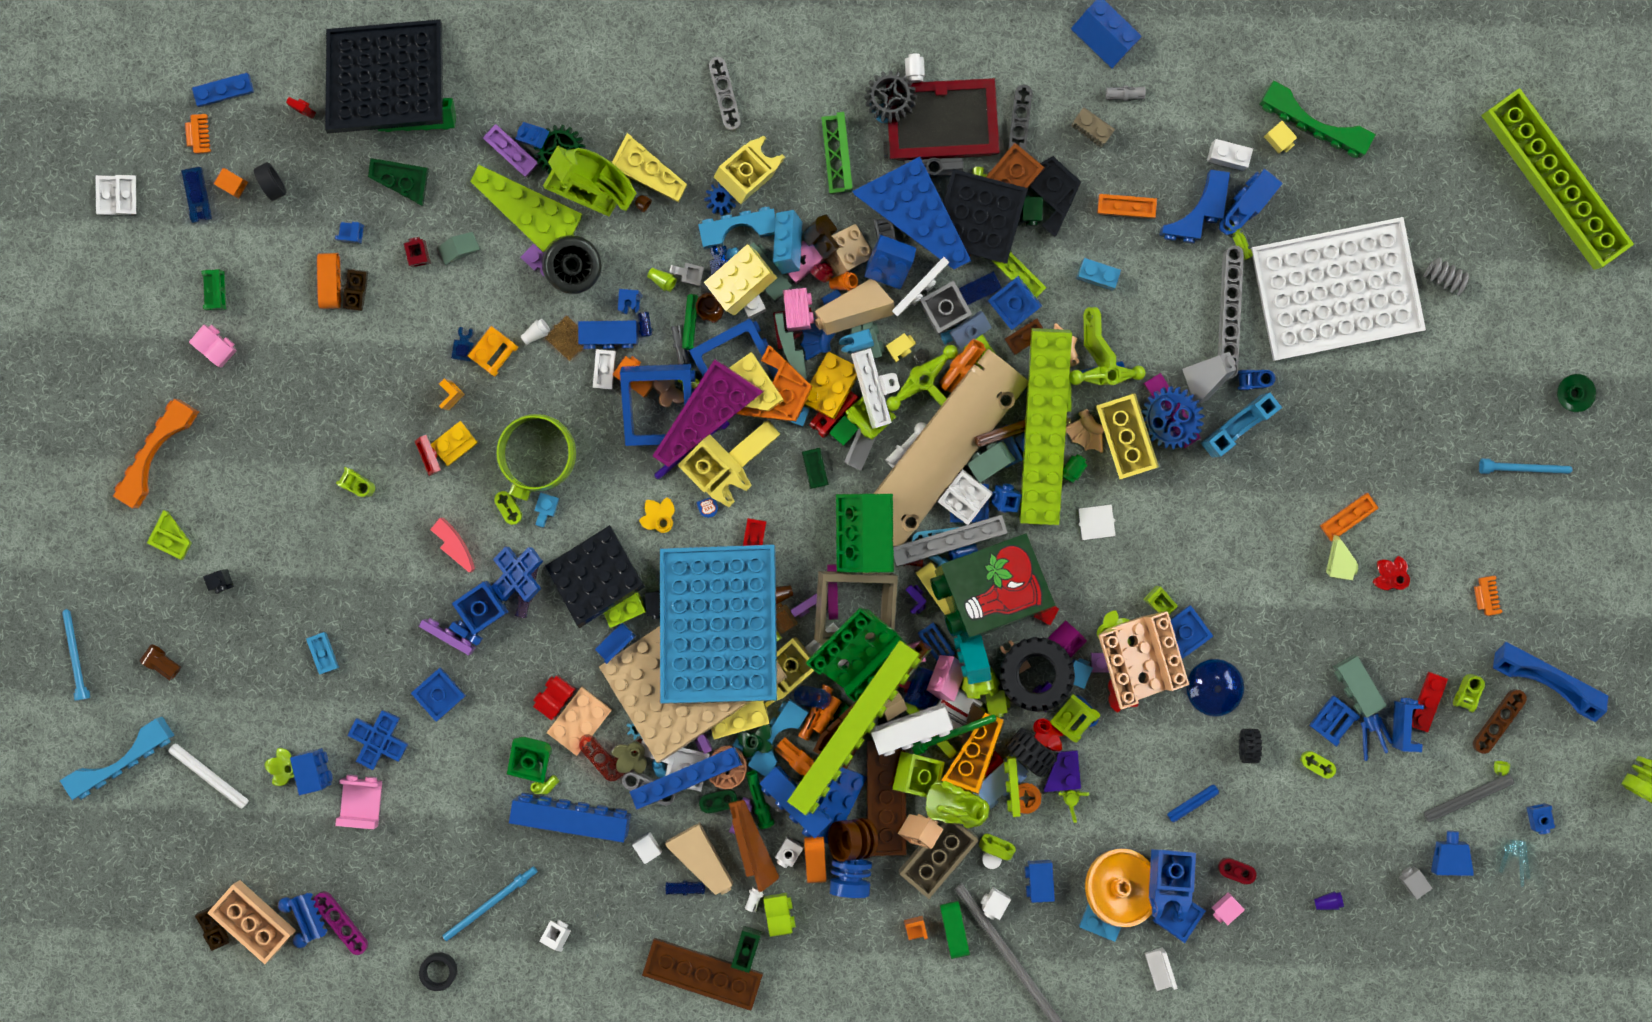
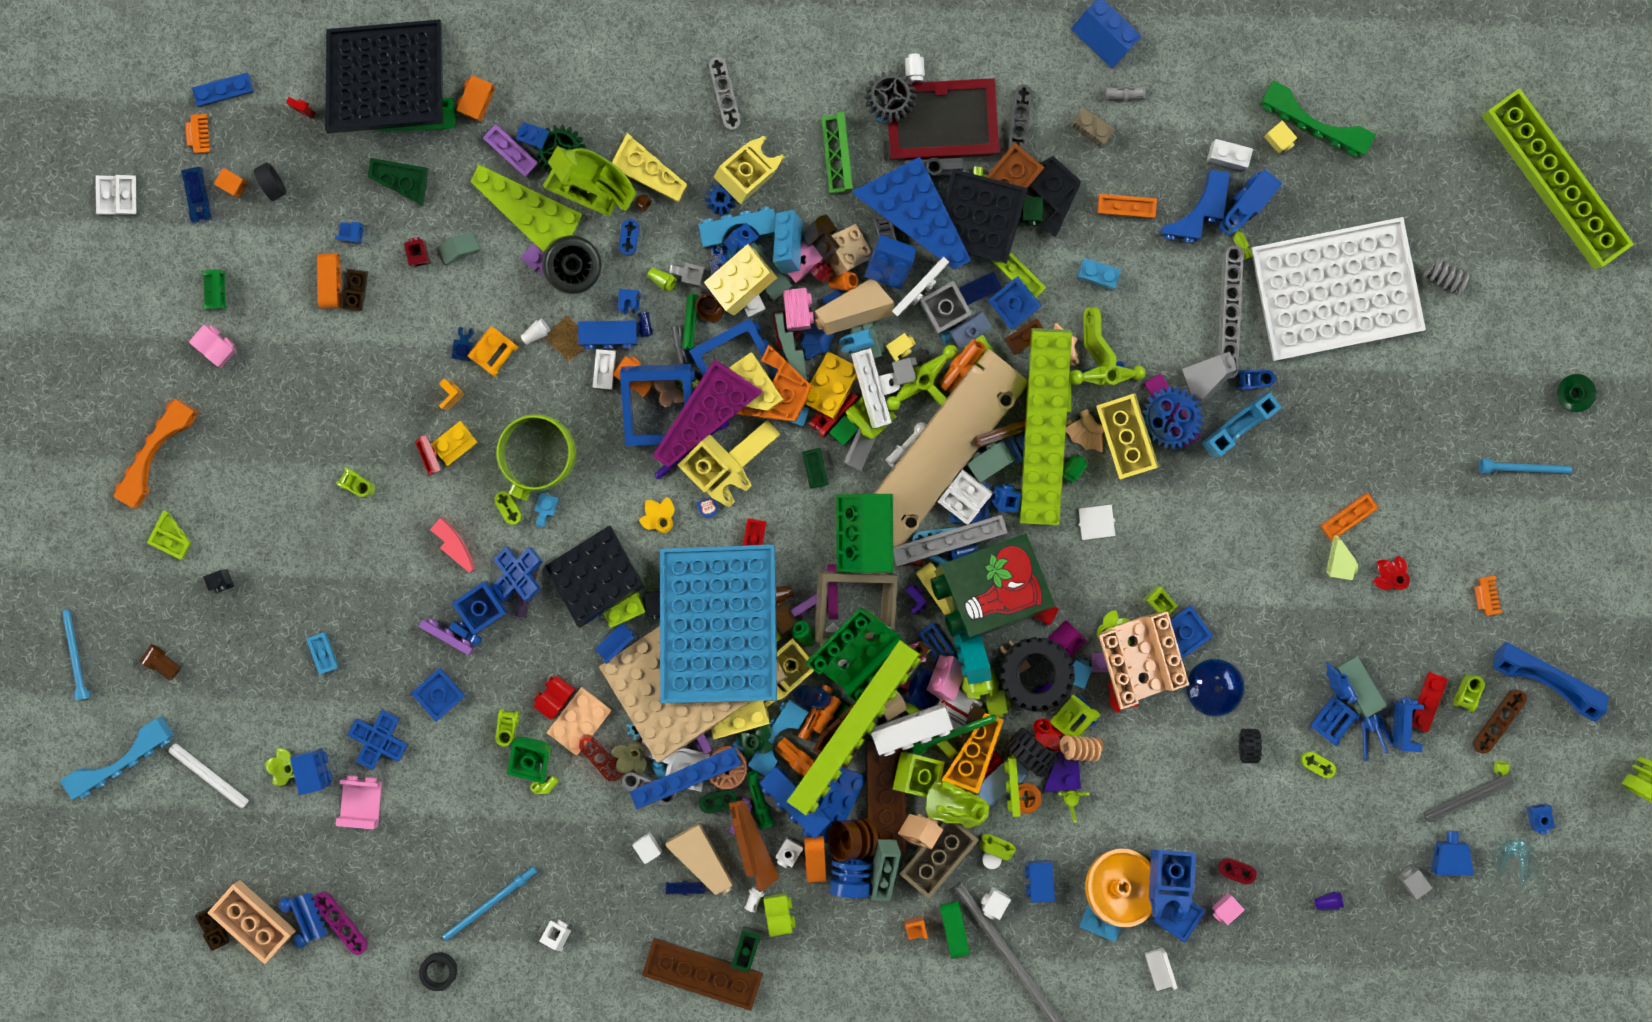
(475, 98): none -> orange brick
(506, 725): none -> lime piece
(569, 817): blue brick -> none
(633, 238): none -> blue beam
(740, 238): none -> blue brick
(803, 633): none -> green brick
(884, 870): none -> sand green brick
(904, 370): none -> light grey panel
(1081, 748): none -> light nougat piece
(1193, 803): blue axle -> none
(1340, 684): none -> blue arm

